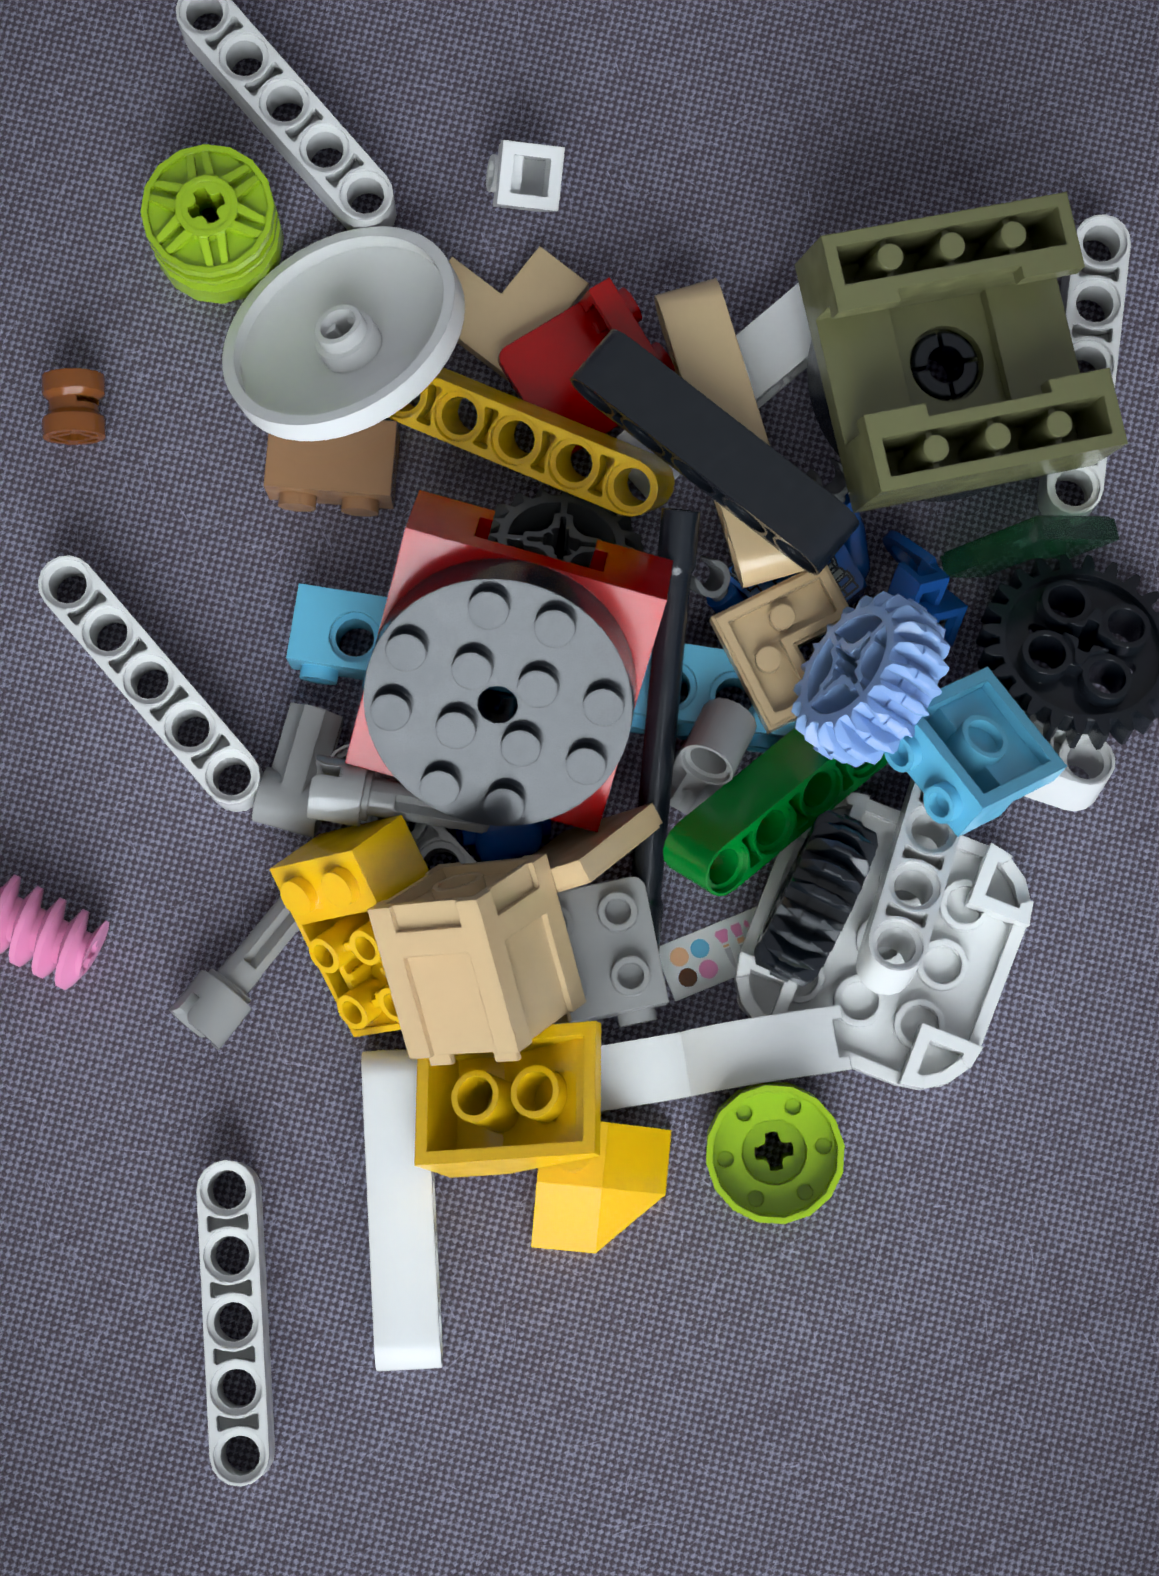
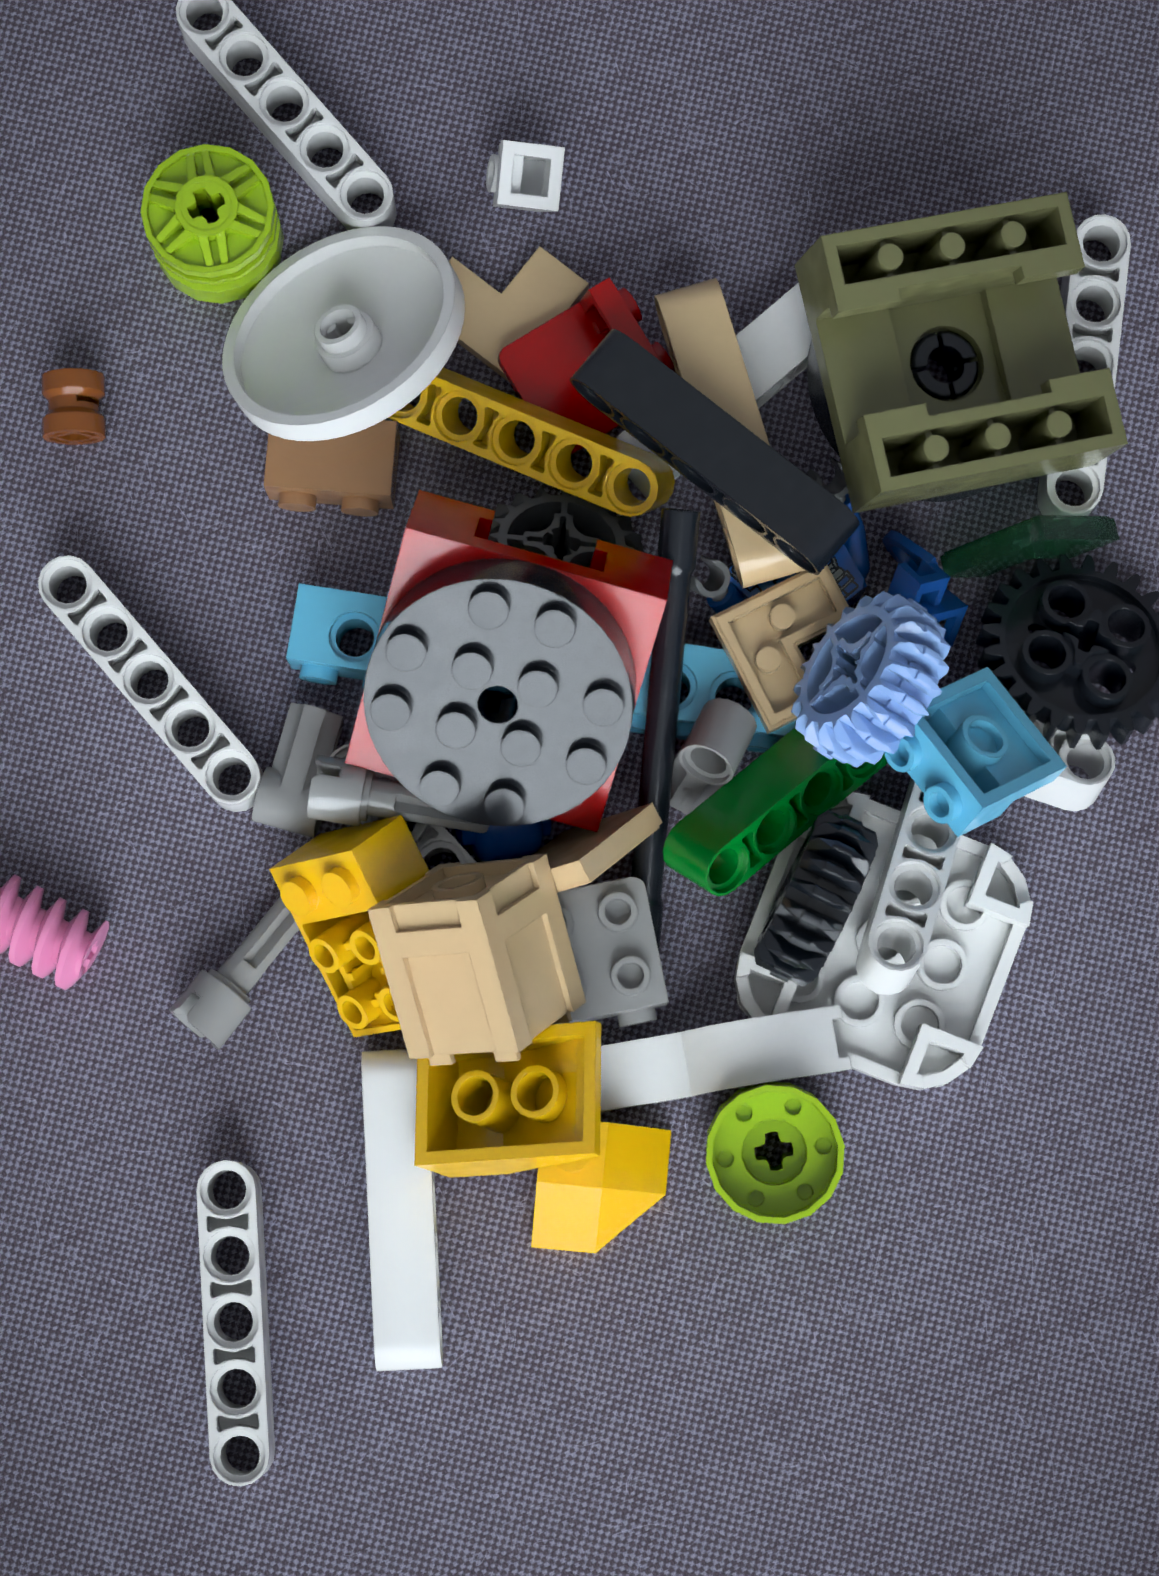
(704, 956): white sticker -> none

